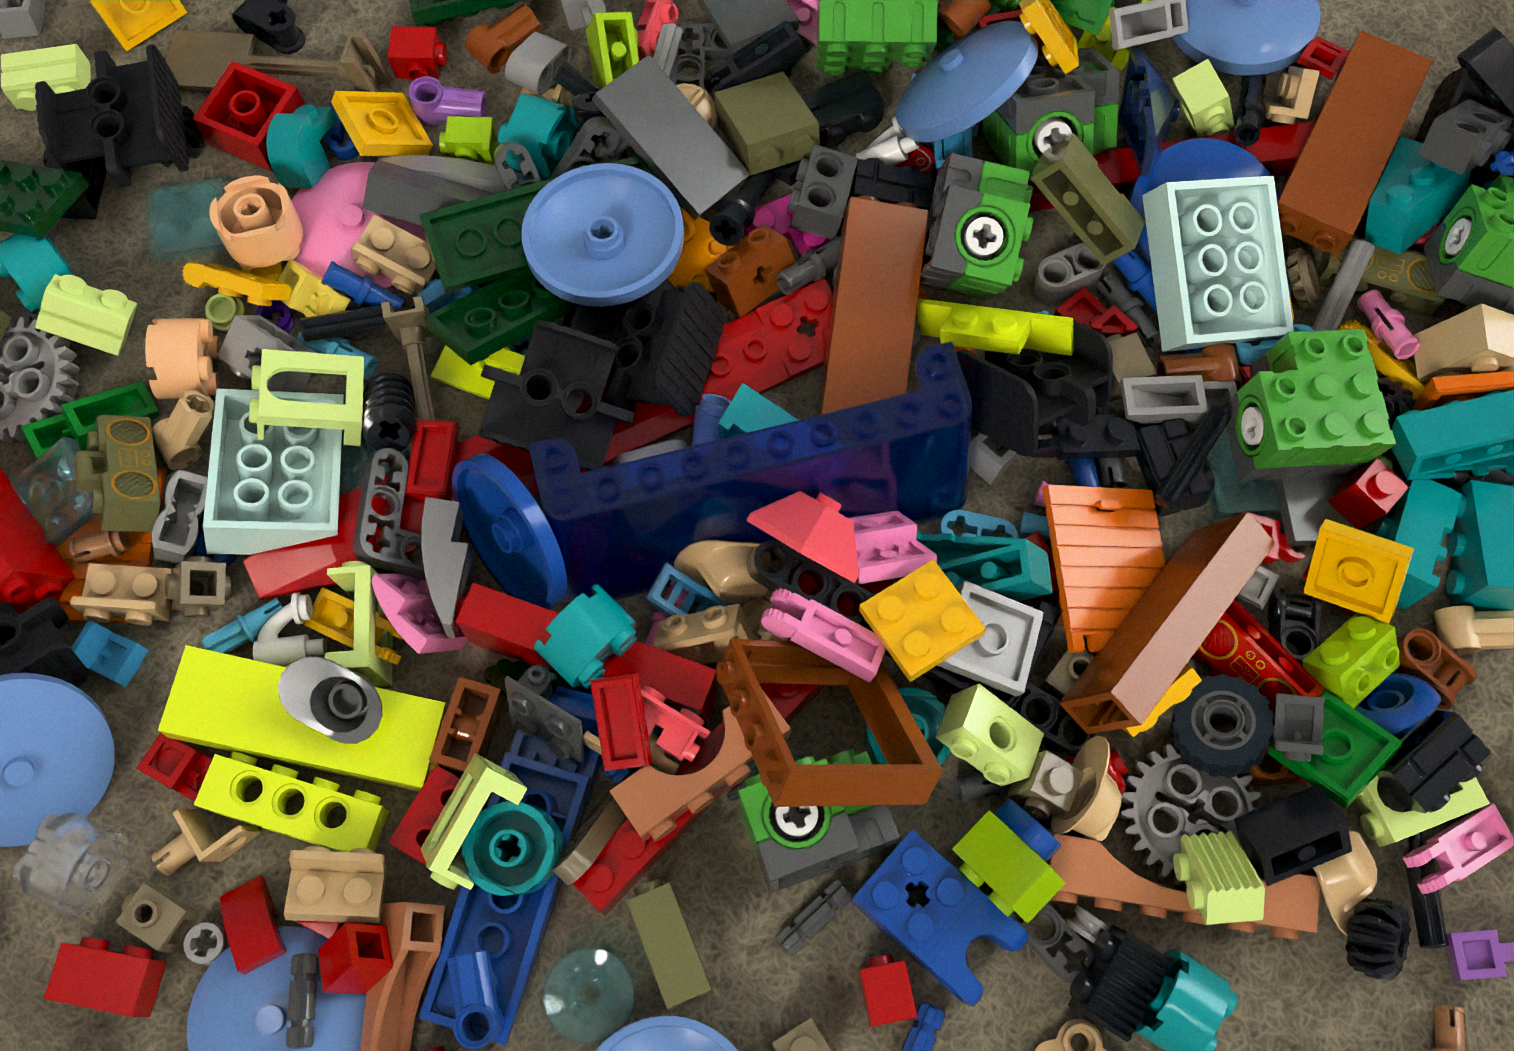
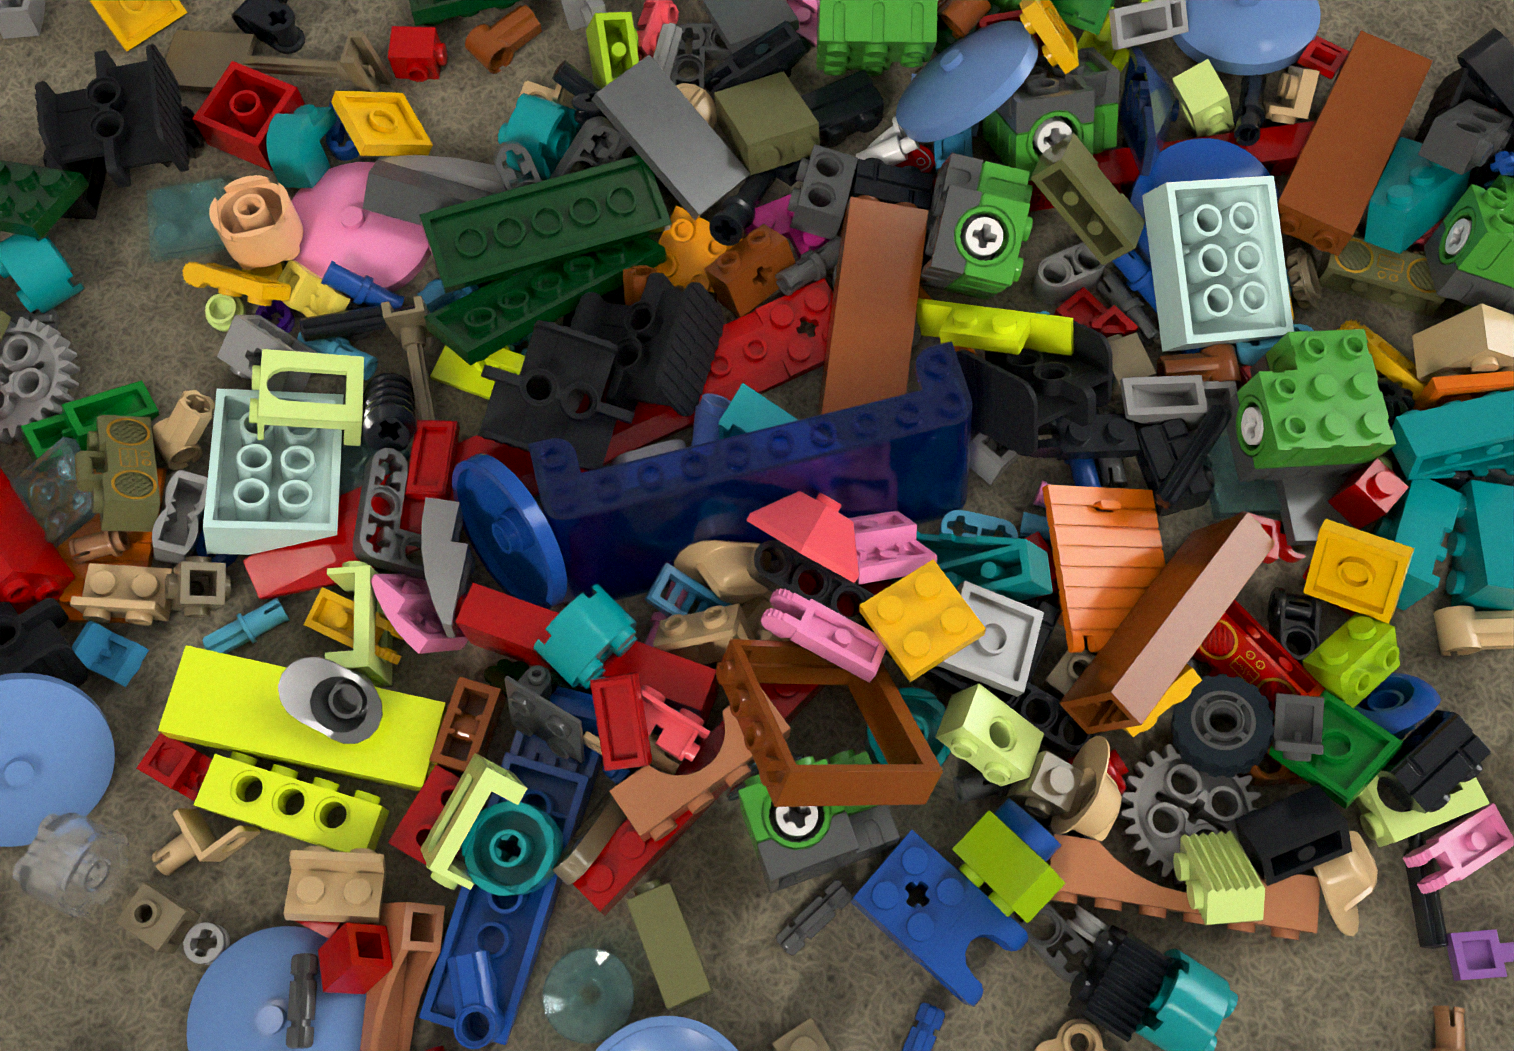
(61, 67): yellowish green brick -> none
(86, 314): yellowish green brick -> none
(106, 979): red brick -> none
(182, 356): light nougat brick -> none
(251, 925): red slope -> none
(288, 649): white plant -> none
(394, 254): tan bracket -> none
(435, 102): medium lavender piece -> none
(469, 139): lime brick -> none
(535, 62): light grey beam -> none
(603, 234): medium blue dish -> none
(886, 991): red brick -> none
(1257, 589): light grey tile -> none
(1344, 285): light grey axle -> none
(1378, 938): black gear -> none
(1400, 338): bright pink pin -> none
(1434, 665): dark orange piece -> none

